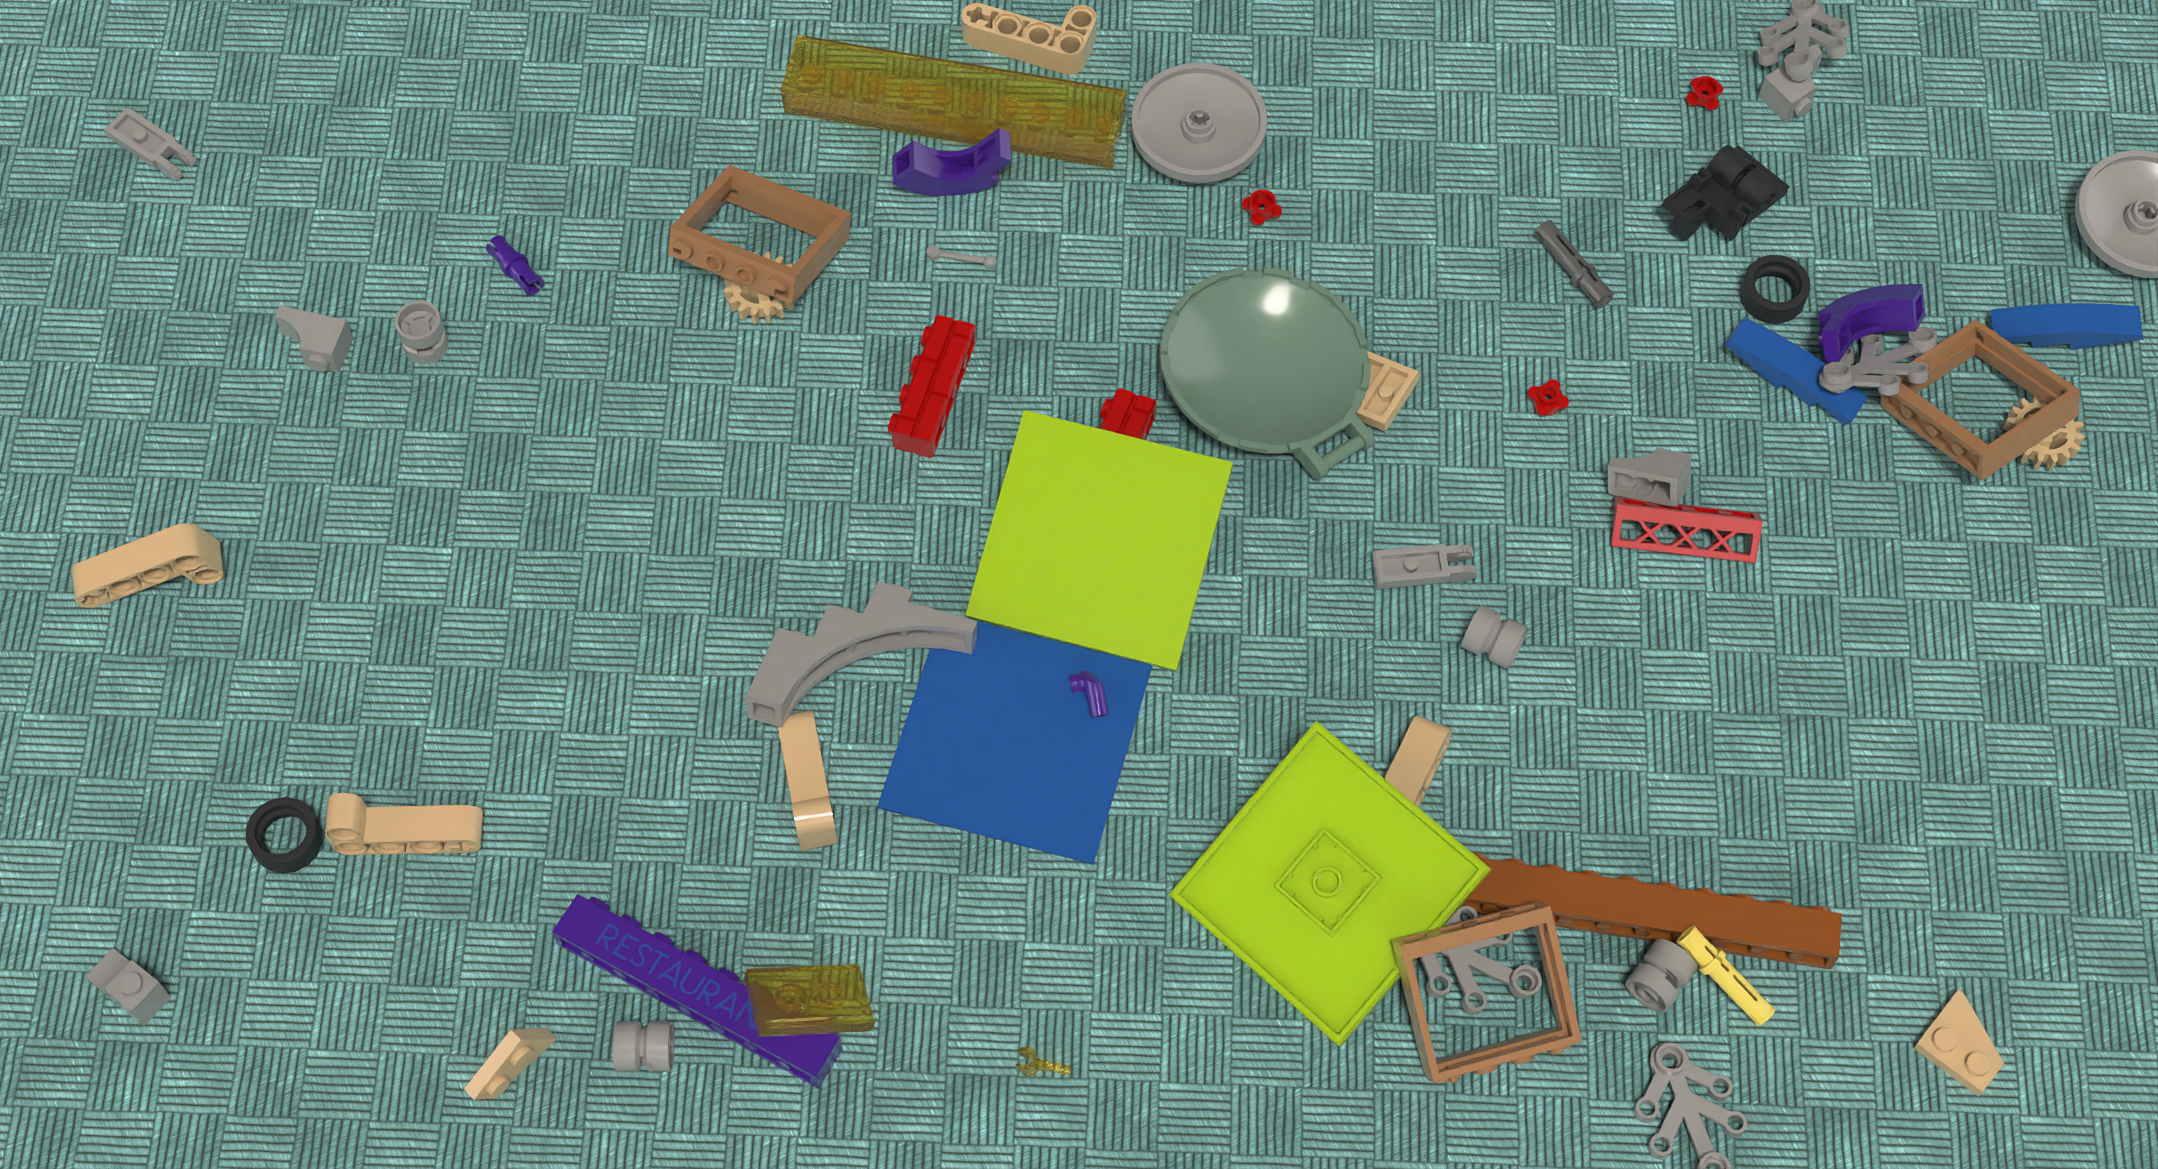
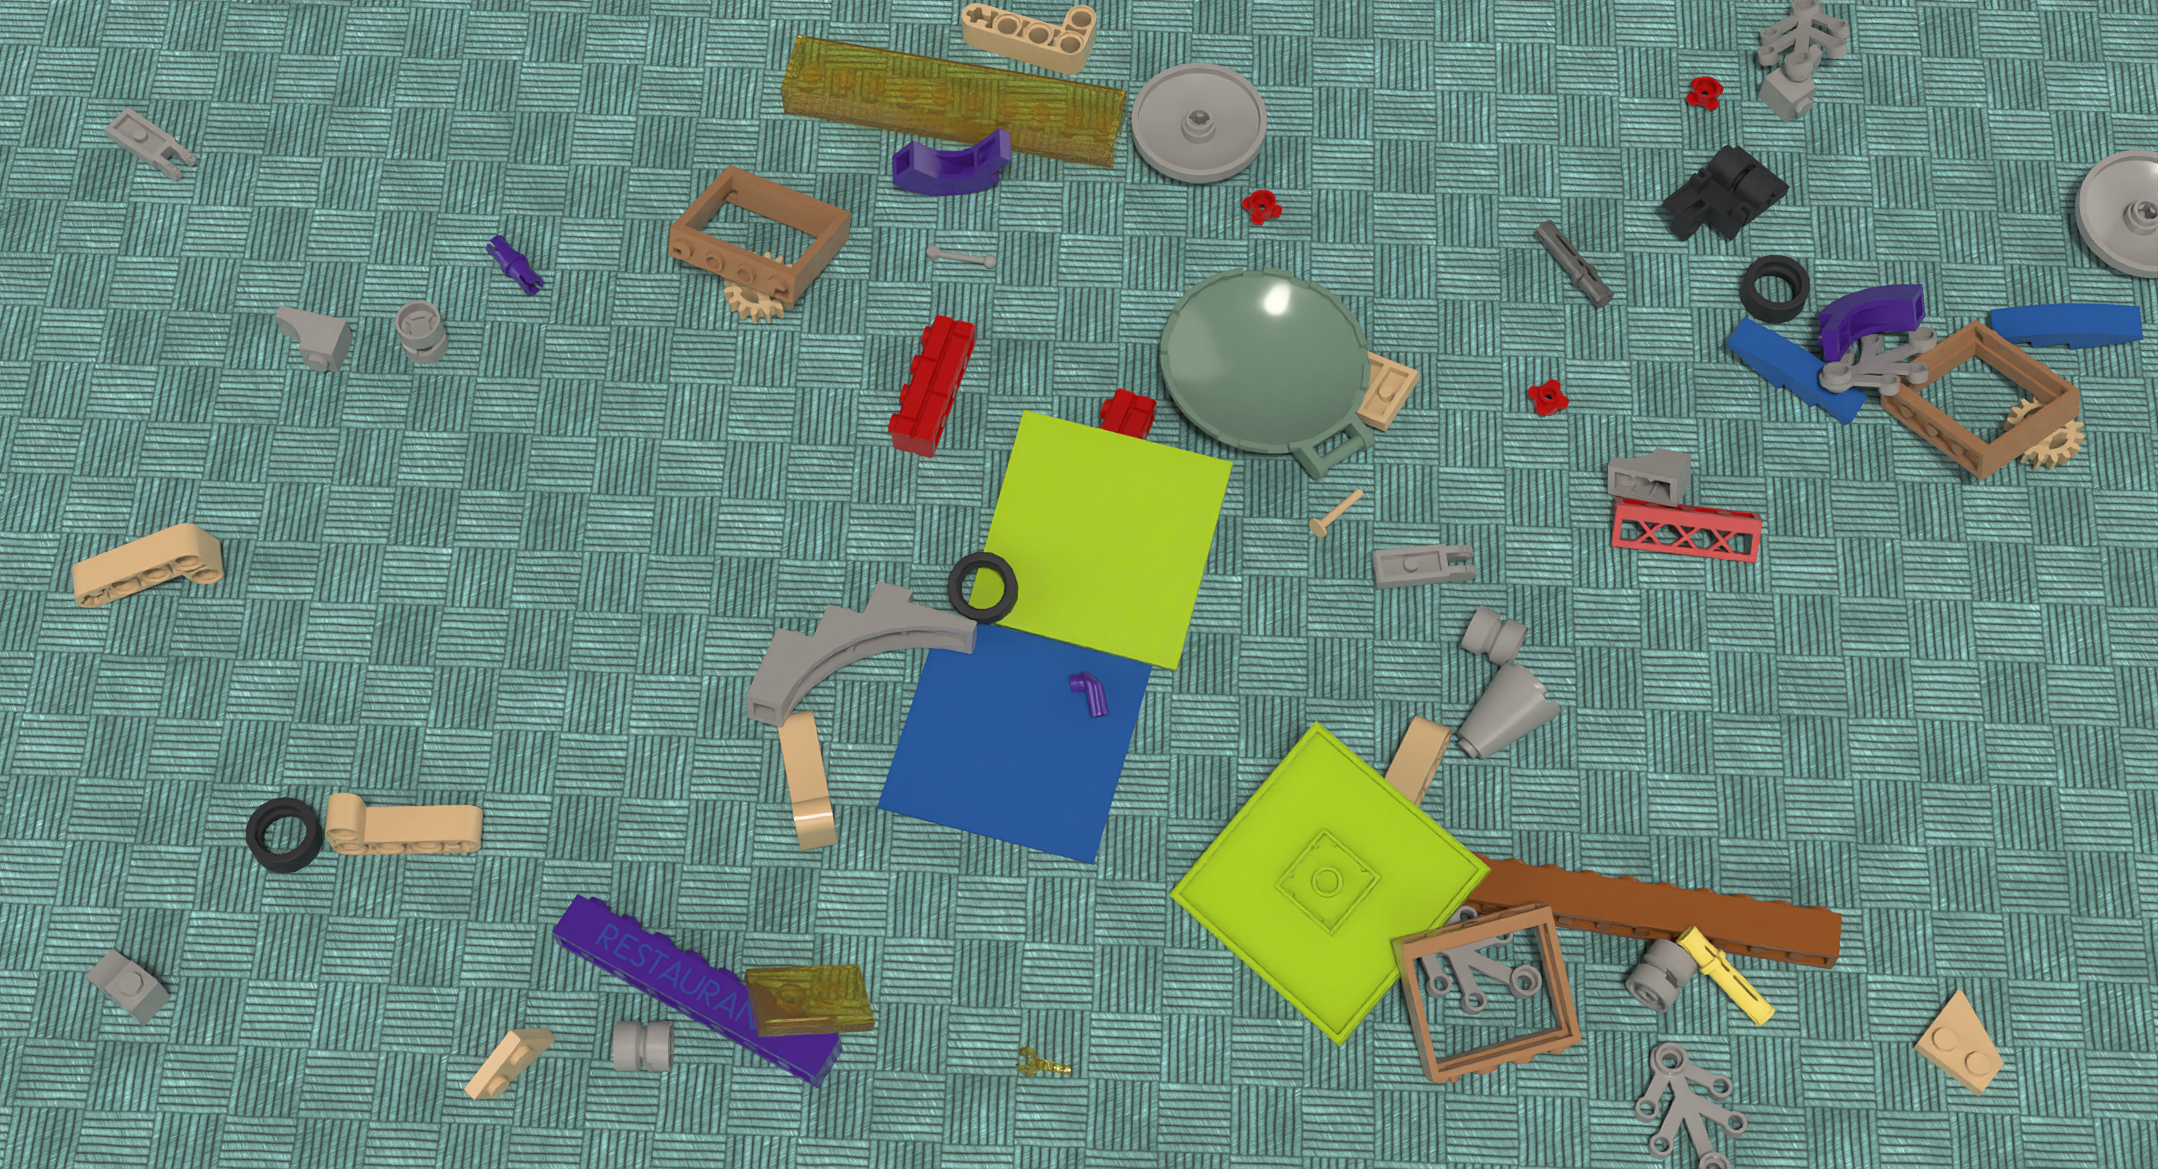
(975, 561): none -> black tyre
(1318, 527): none -> tan pin
(1506, 712): none -> light grey cone

